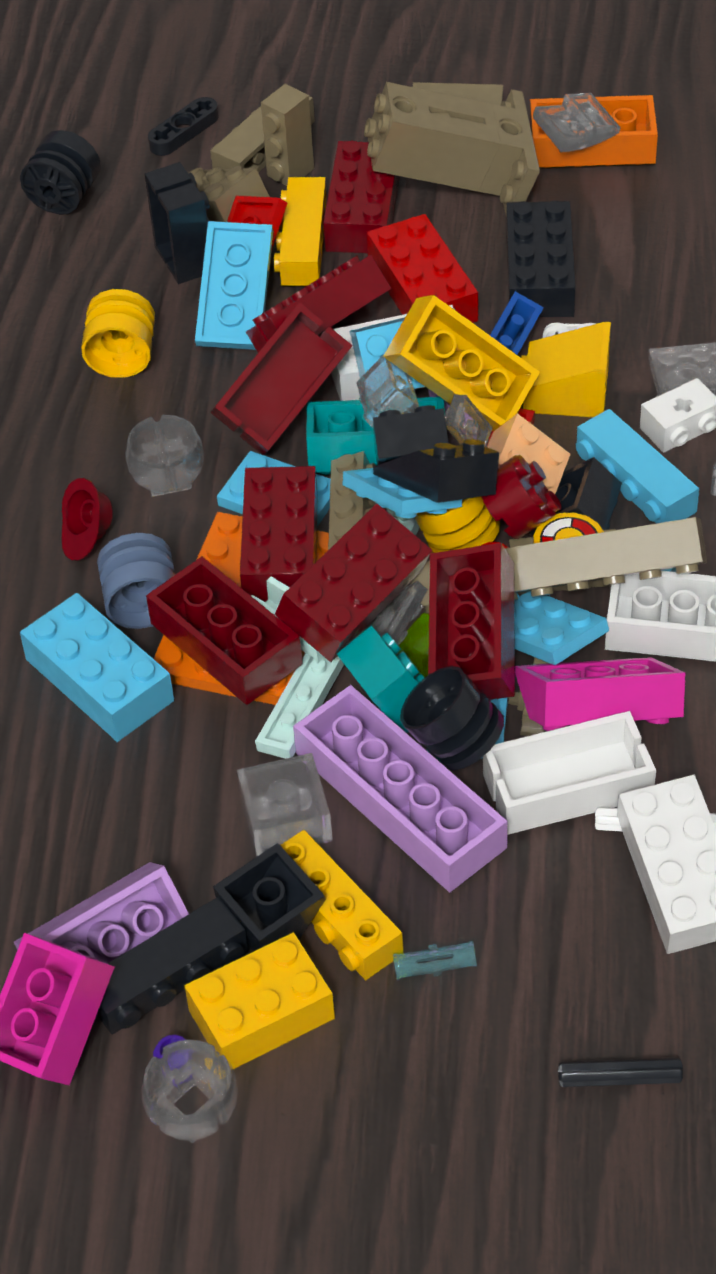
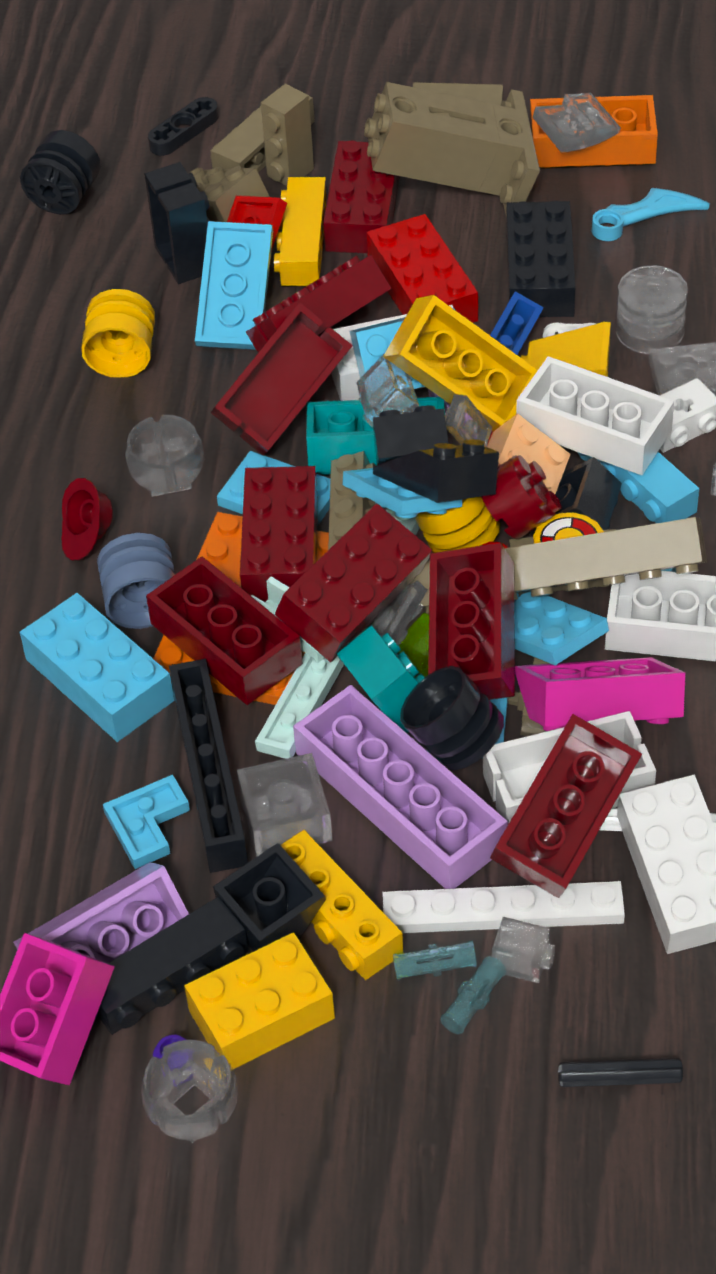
(137, 819): none -> medium azure plate
(208, 766): none -> black brick
(473, 995): none -> clear light blue pin
(486, 906): none -> white plate
(523, 949): none -> clear brick
(565, 806): none -> dark red brick
(597, 414): none -> white brick
(651, 308): none -> clear wheel
(654, 204): none -> medium azure piece

